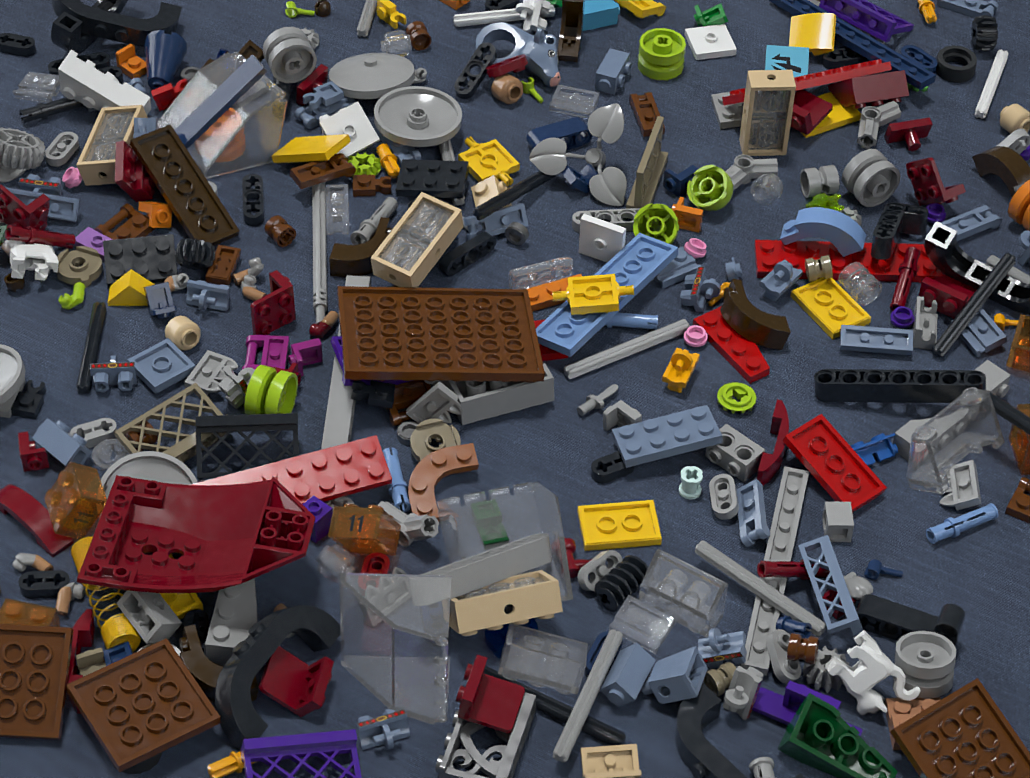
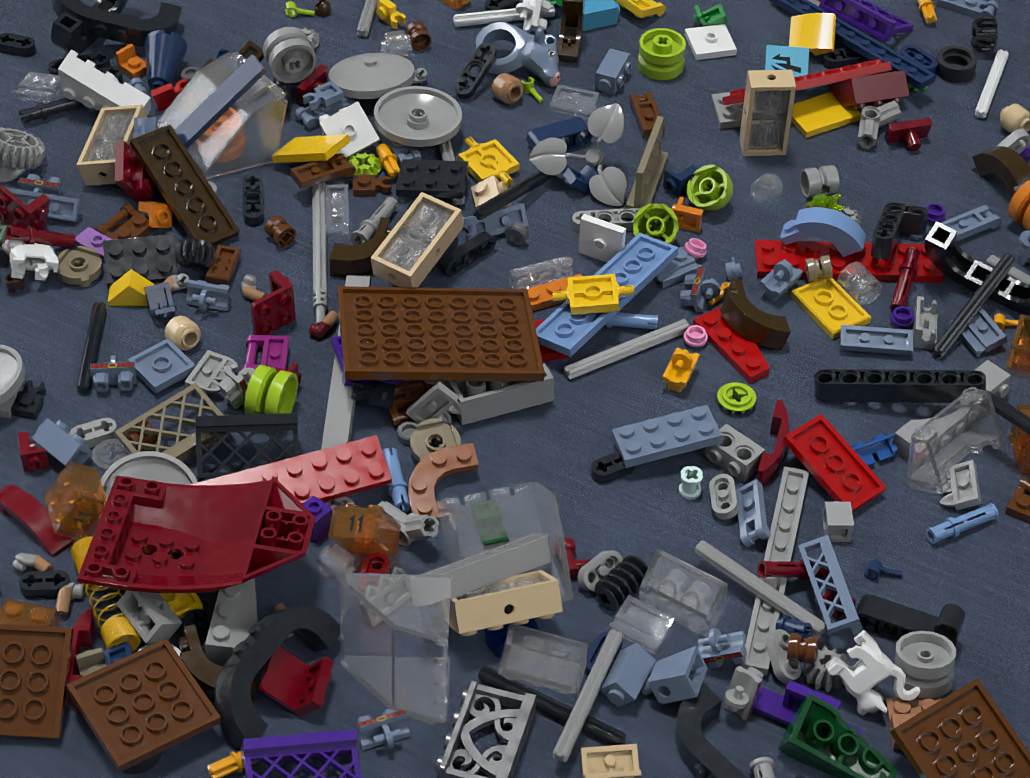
(61, 149): light grey plate -> none
(69, 302): lime arm -> none
(72, 177): bright pink plate -> none
(256, 268): light grey arm -> none
(306, 353): magenta bracket -> none
(488, 698): dark red bracket -> none
(513, 64): dark red plate -> none
(596, 401): light grey piece -> none
(619, 525): yellow tile -> none
(620, 415): light grey bracket -> none
(720, 679): dark tan wheel -> none
(747, 168): light grey piece -> none
(808, 111): dark red bracket -> none
(857, 585): light grey animal -> none
(870, 177): light grey wheel -> none
(928, 183): dark red bracket -> none
(949, 294): dark red bracket -> none

